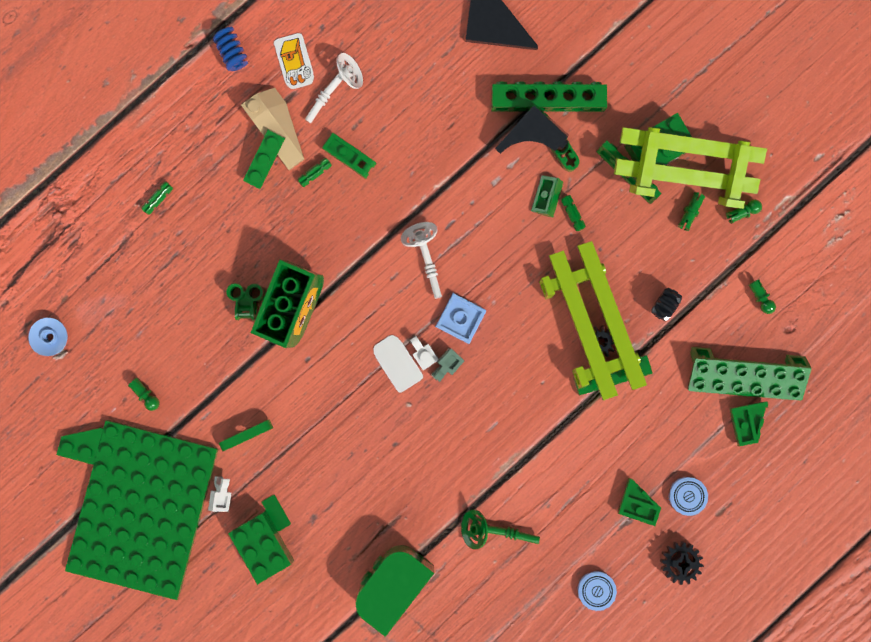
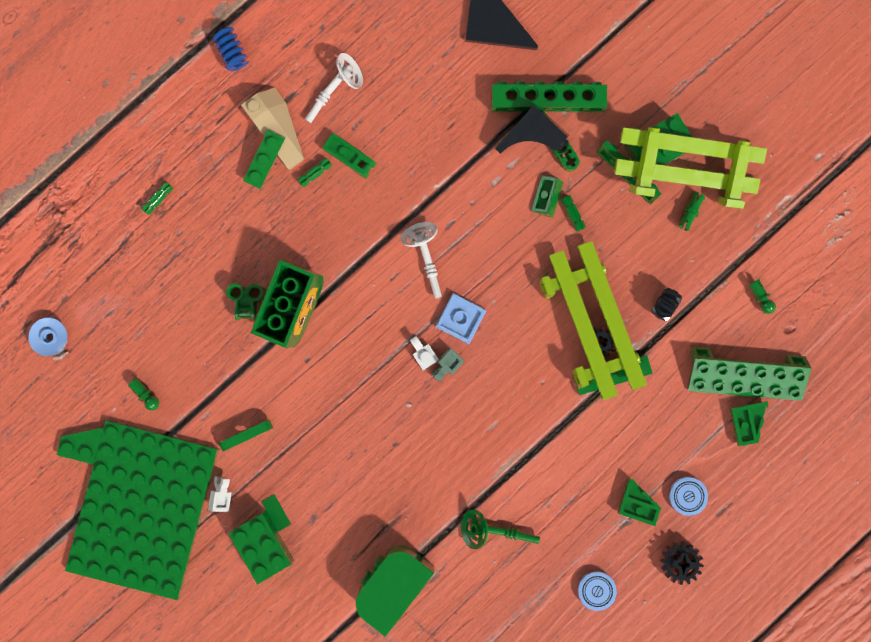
(294, 61): sticker -> none
(397, 363): white sticker -> none
(753, 207): green pin -> none

